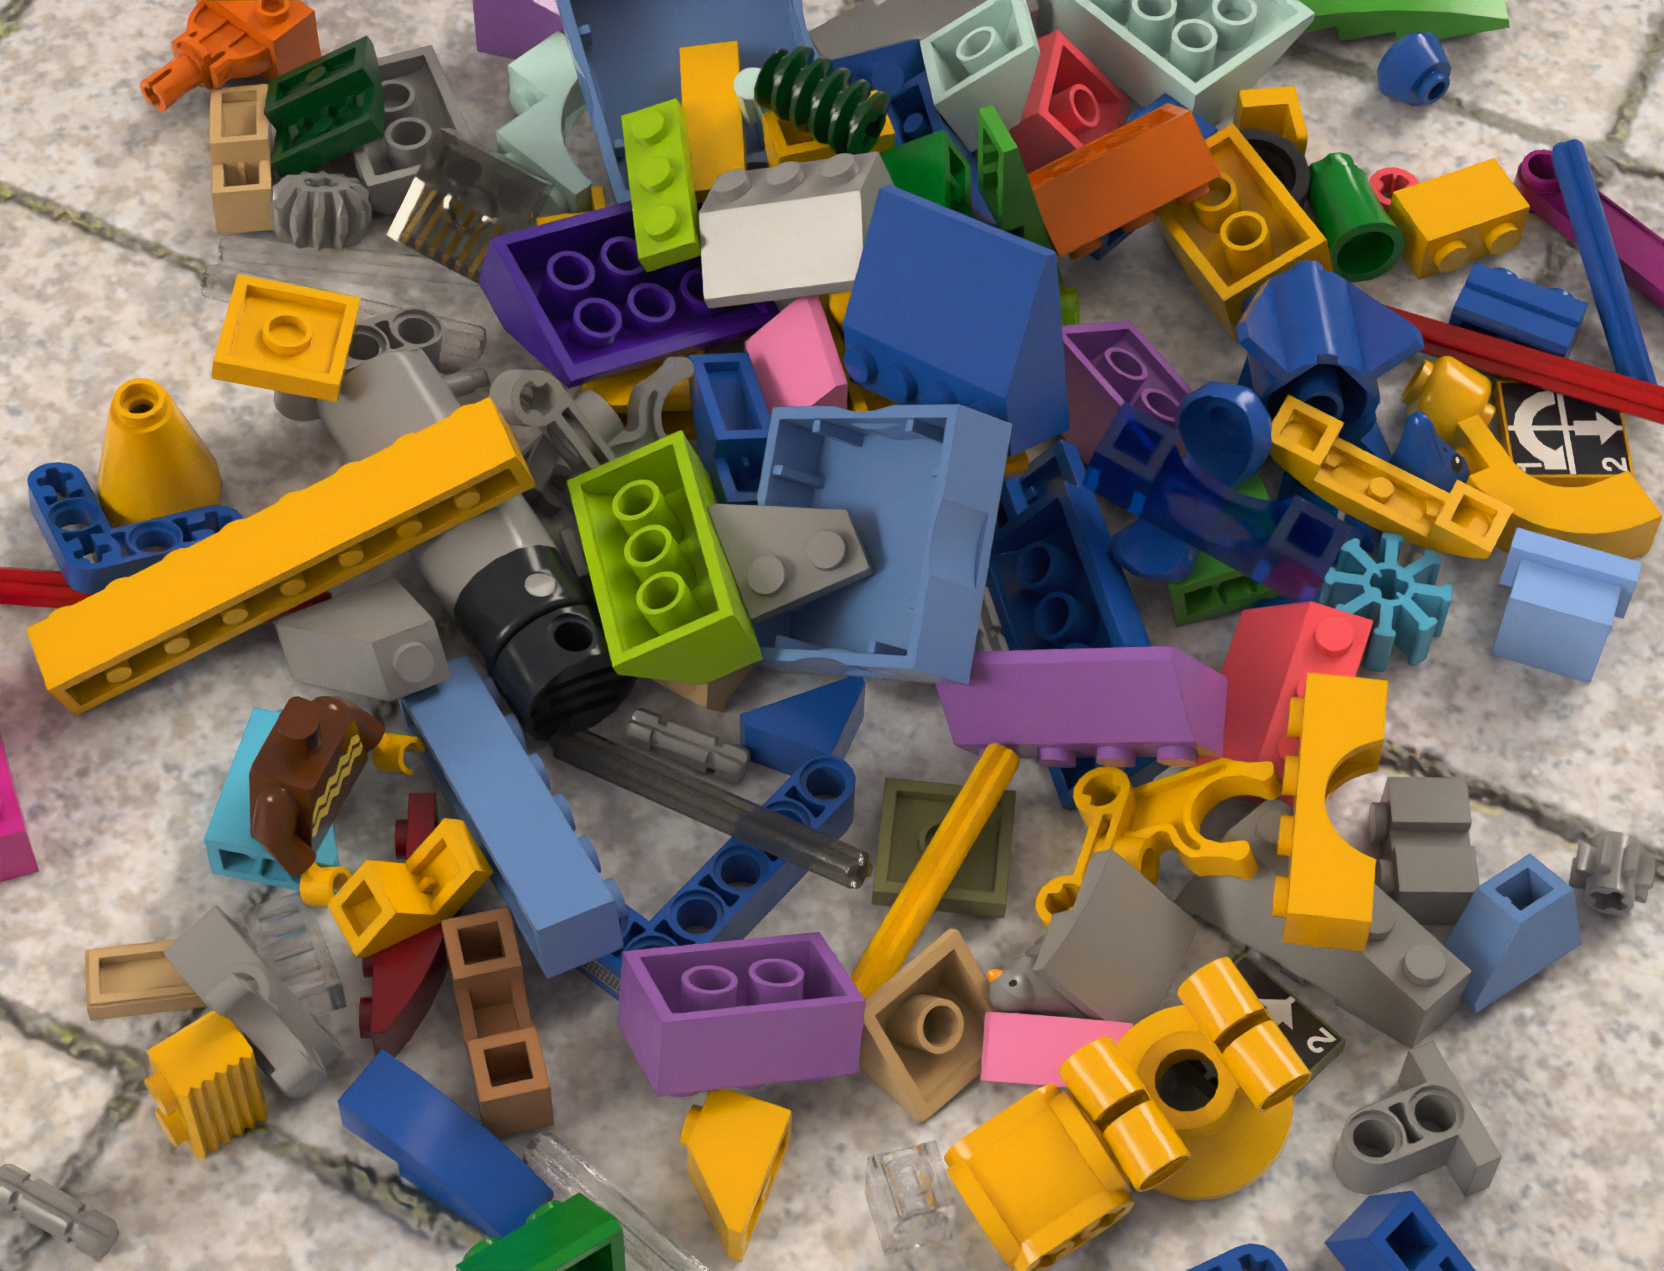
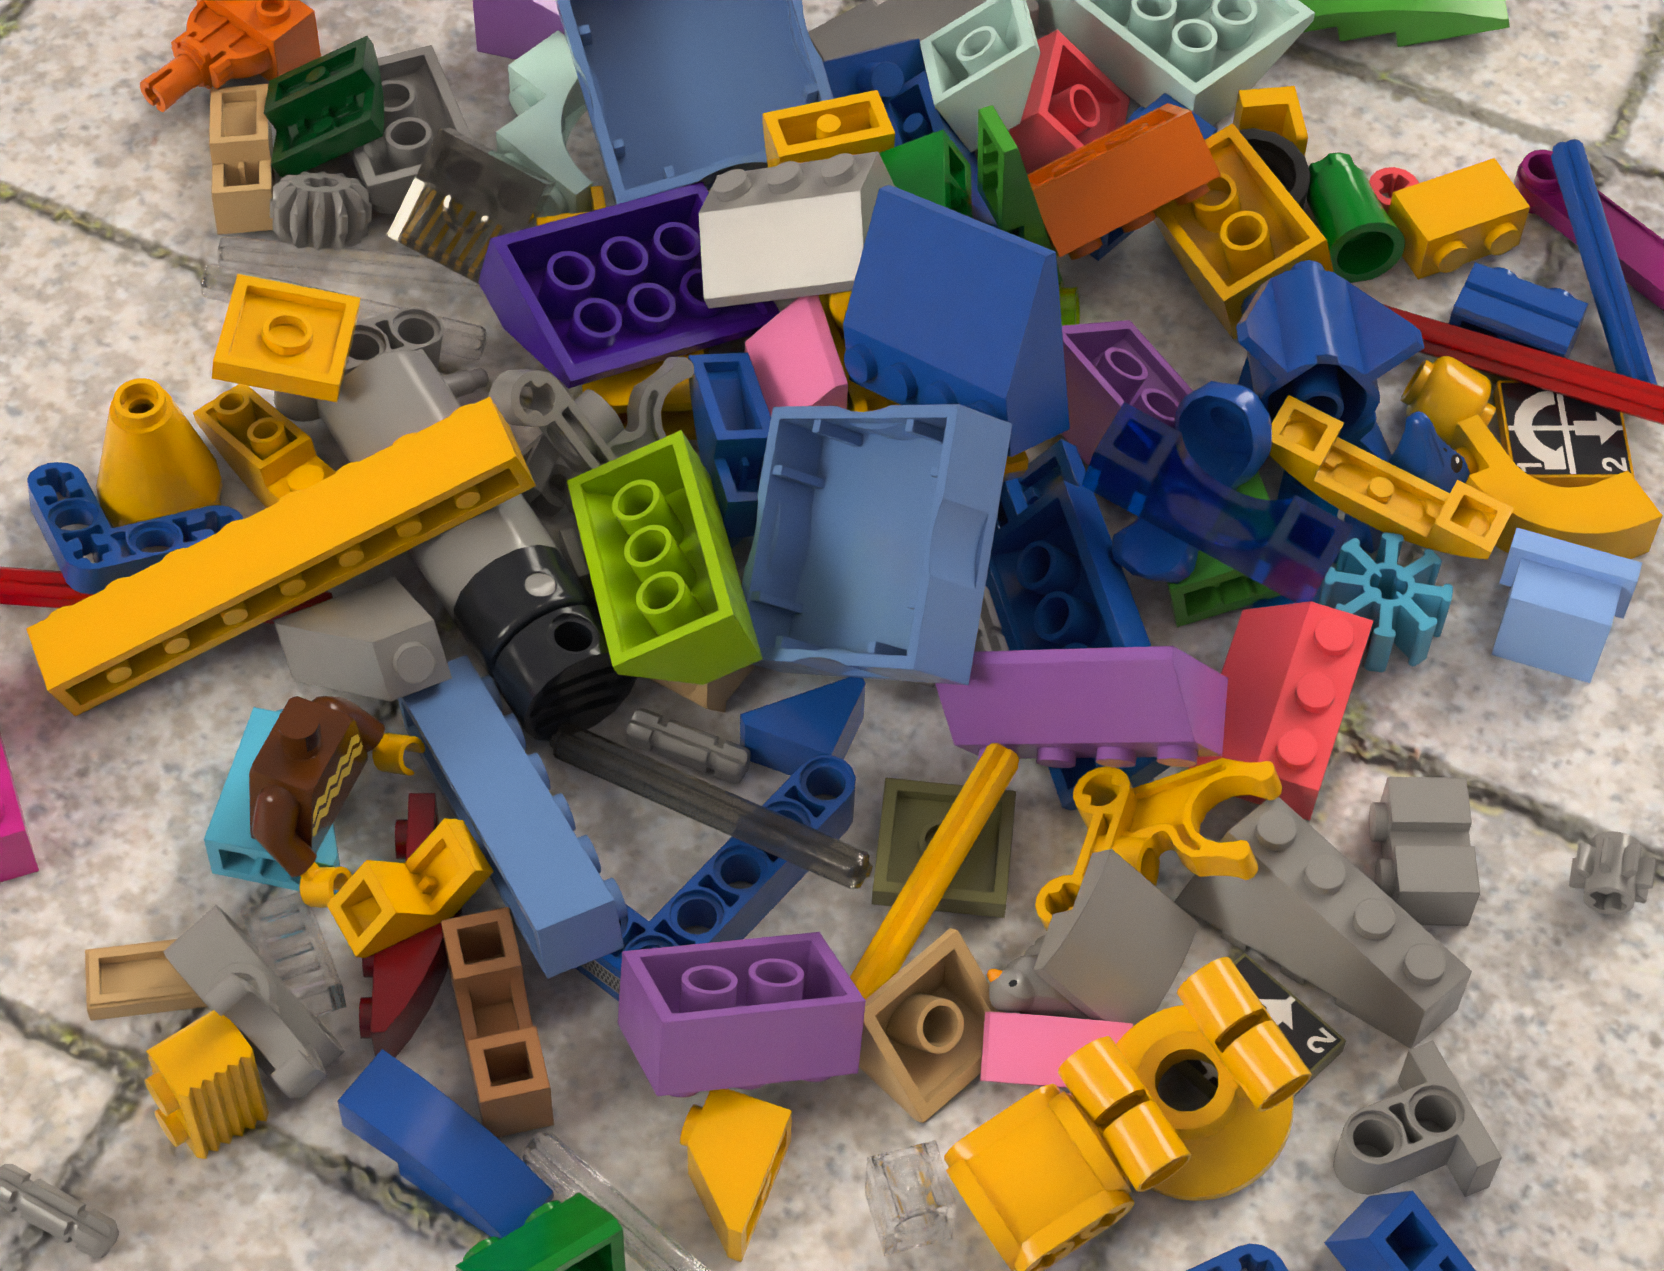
(261, 444): none -> yellow slope
(661, 185): lime plate -> none
(712, 112): yellow tile -> none
(744, 88): axle -> none
(788, 554): light grey wing -> none
(822, 101): dark green piece -> none
(1328, 881): yellow arch -> none
(1414, 70): blue cone -> none
(1514, 930): medium blue slope -> none

